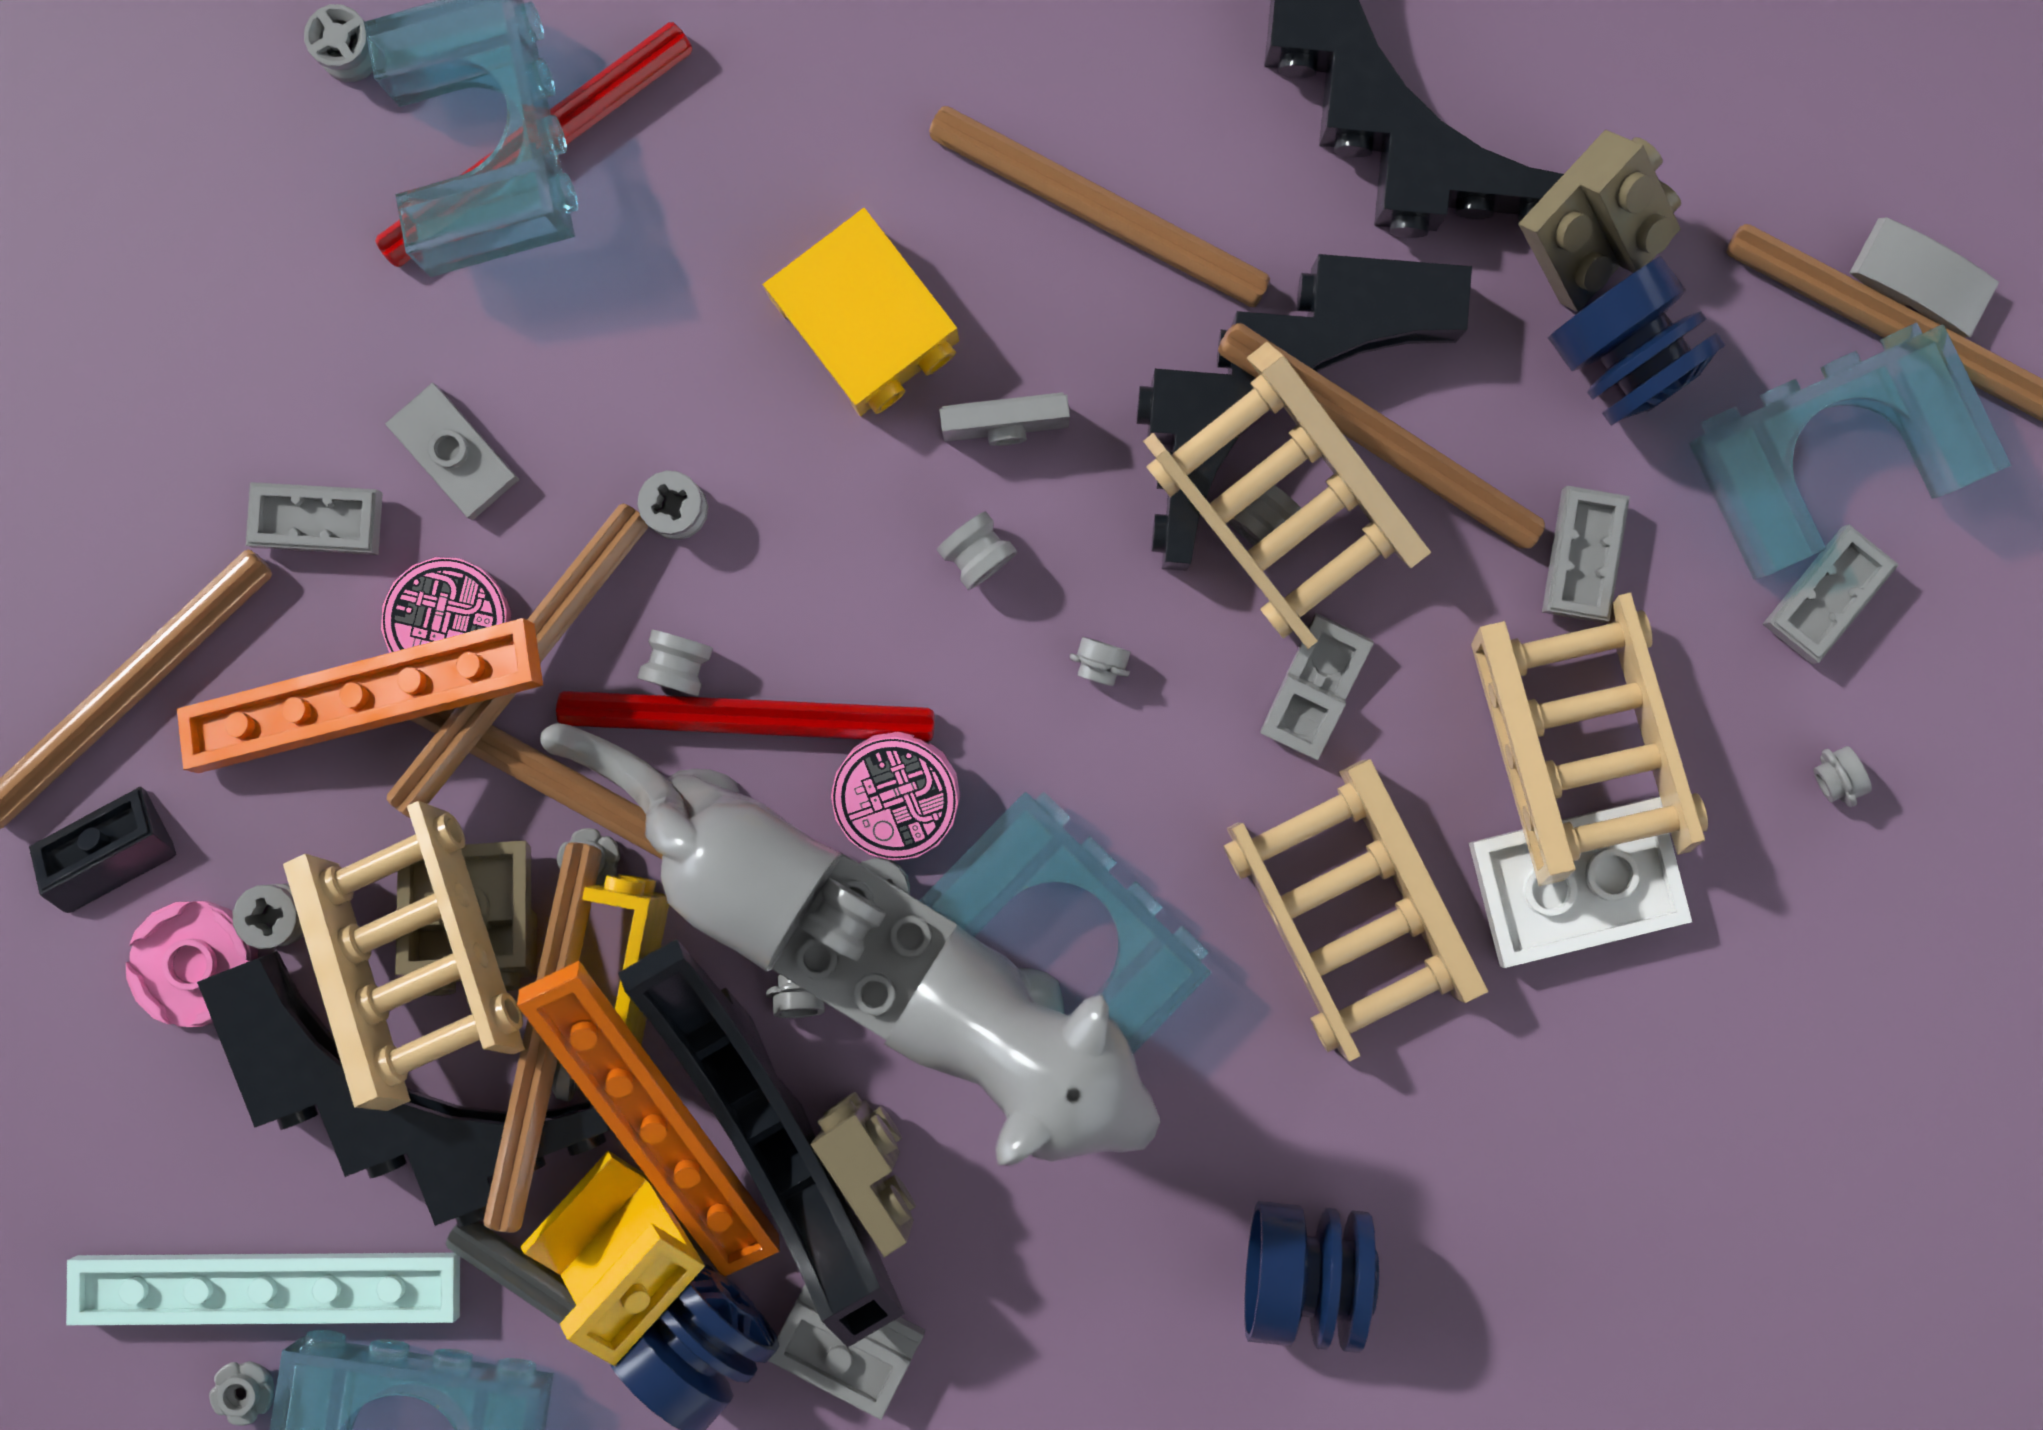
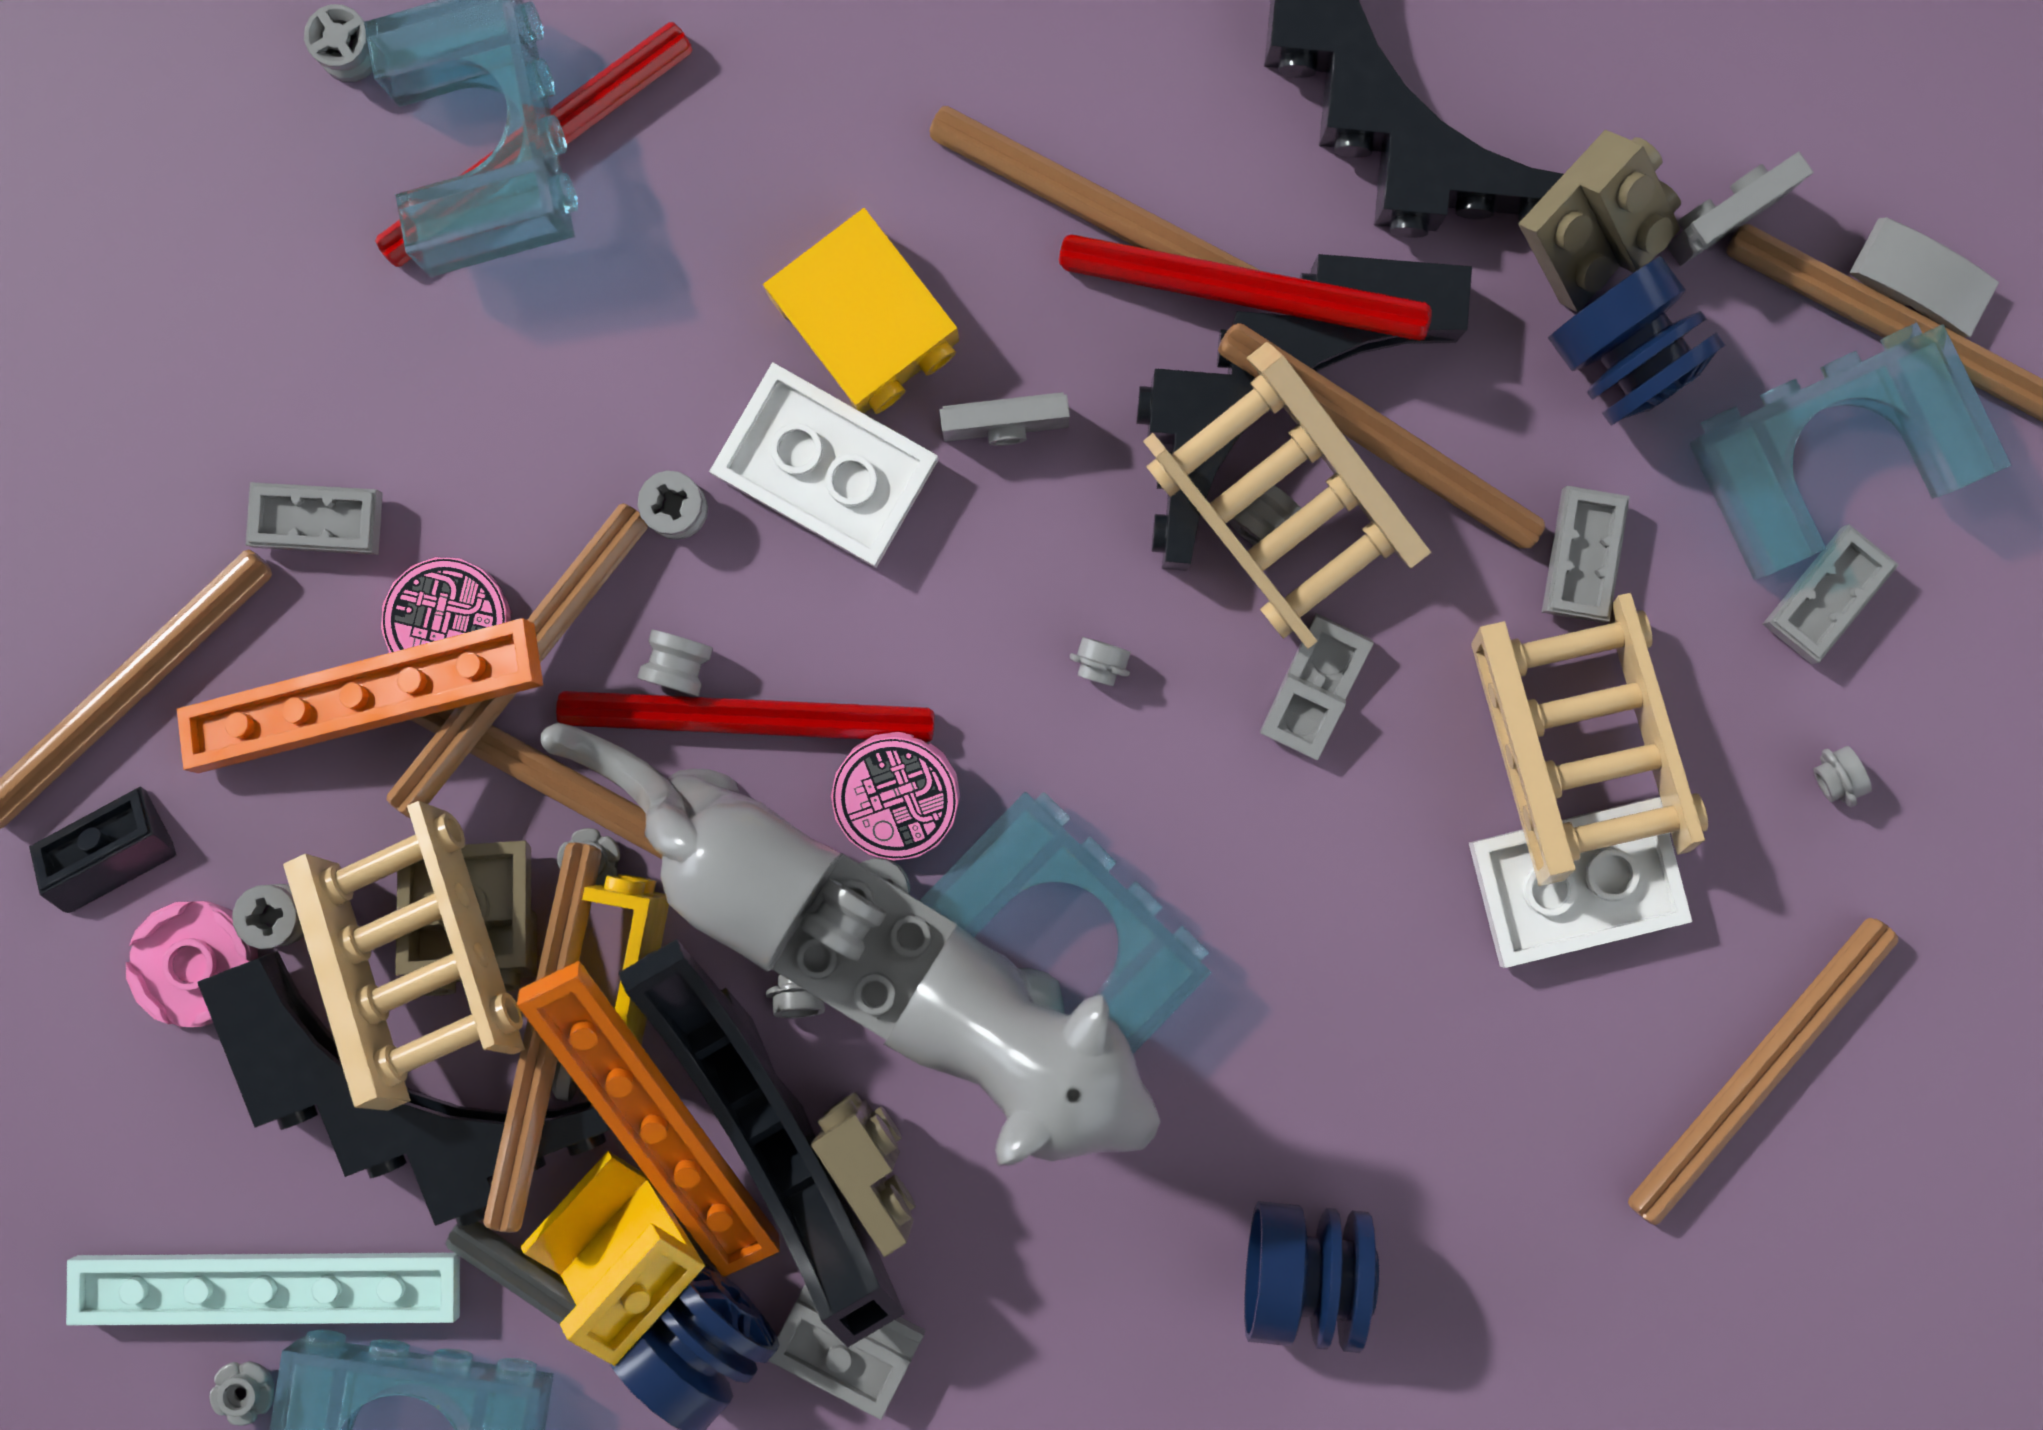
(452, 451): light grey plate -> none
(824, 465): none -> white plate
(977, 550): light grey wheel -> none
(1246, 287): none -> red axle
(1417, 913): tan fence -> none
(1751, 196): none -> light grey plate
(1763, 1070): none -> medium nougat axle

